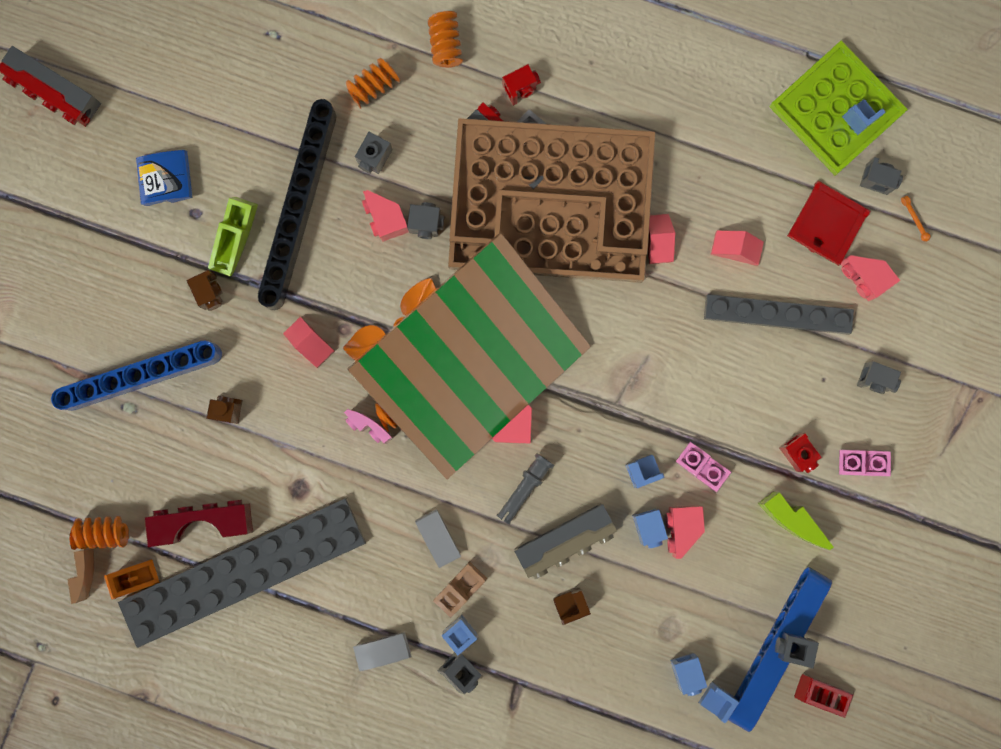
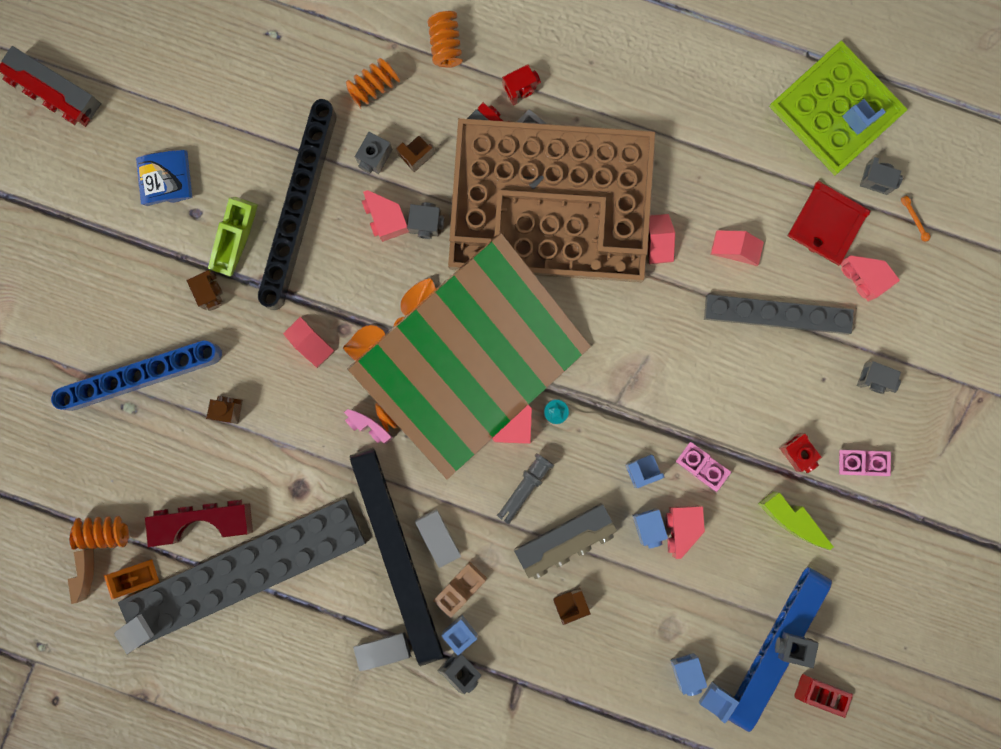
(134, 634): none -> light grey slope
(396, 557): none -> black beam
(415, 153): none -> reddish brown panel
(556, 412): none -> teal tile

